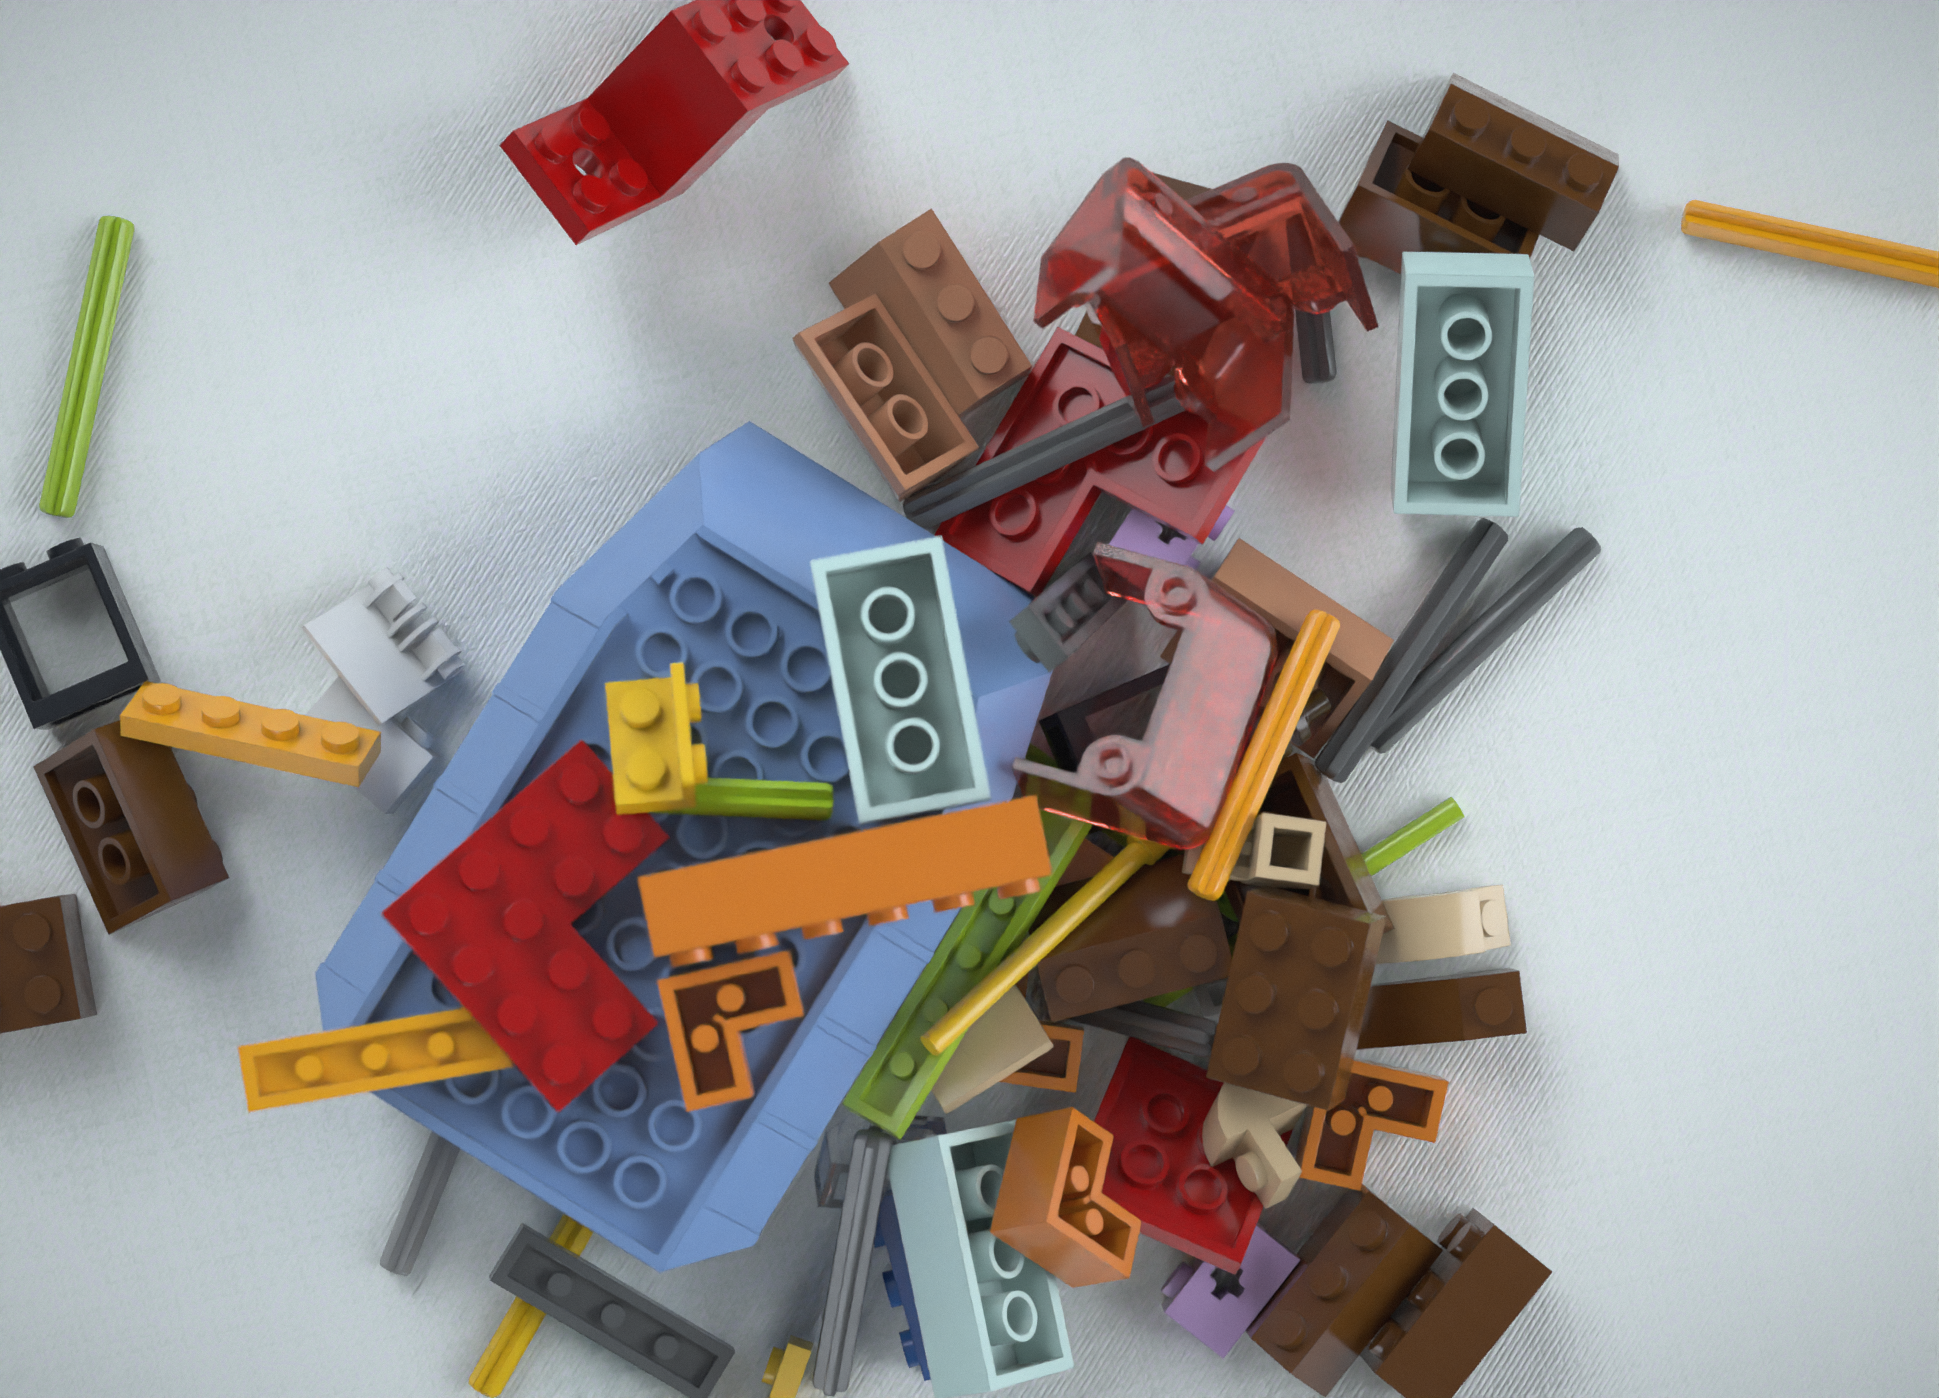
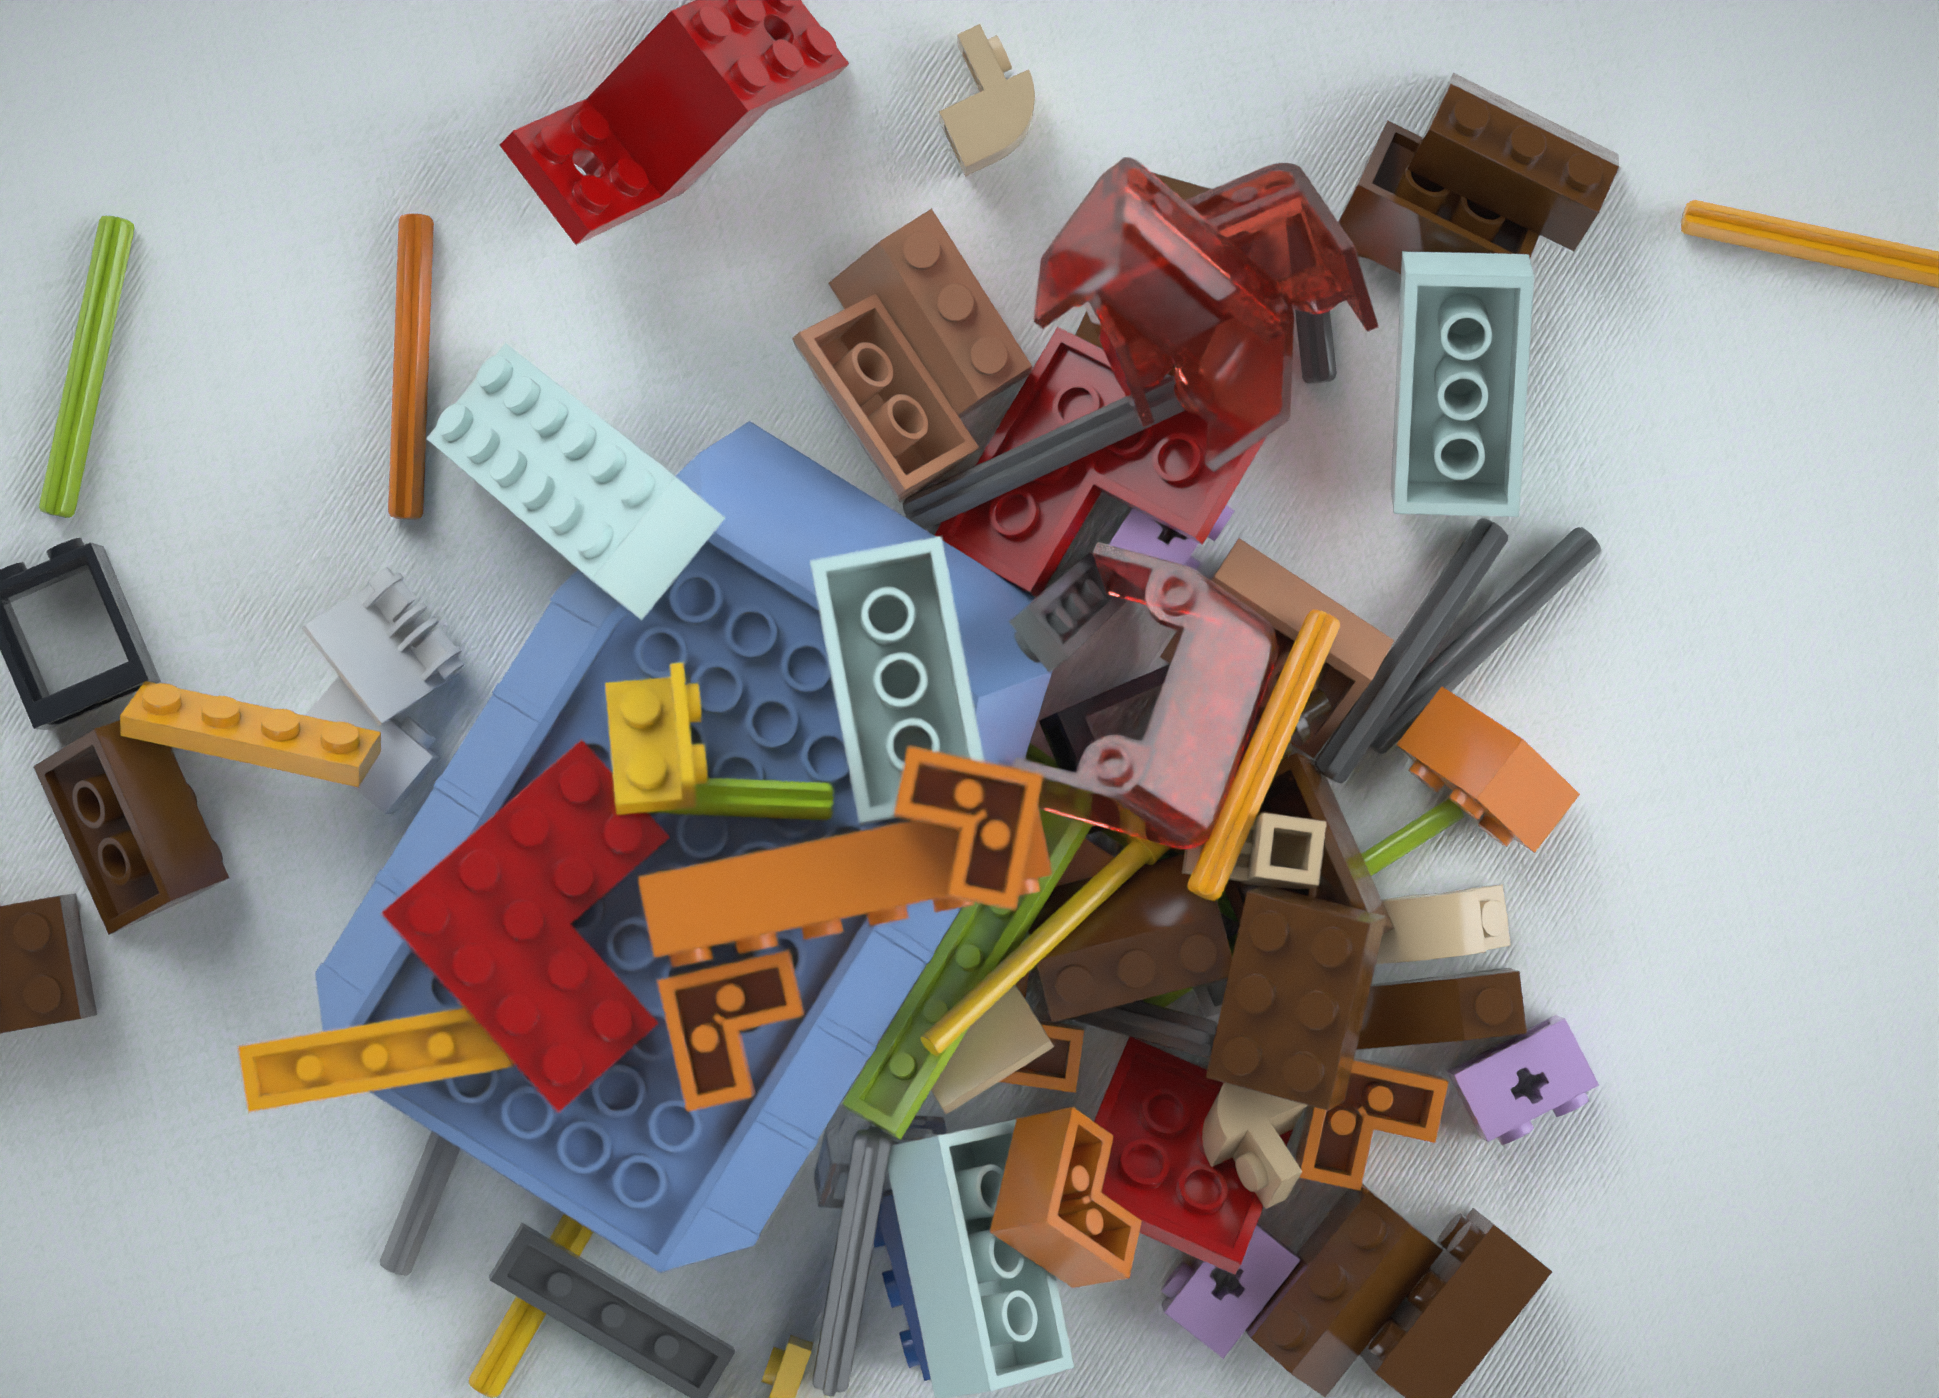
(410, 366): none -> orange axle
(575, 480): none -> light aqua brick
(990, 808): none -> orange brick
(996, 118): none -> tan brick
(1487, 770): none -> orange brick
(1544, 1051): none -> lavender brick

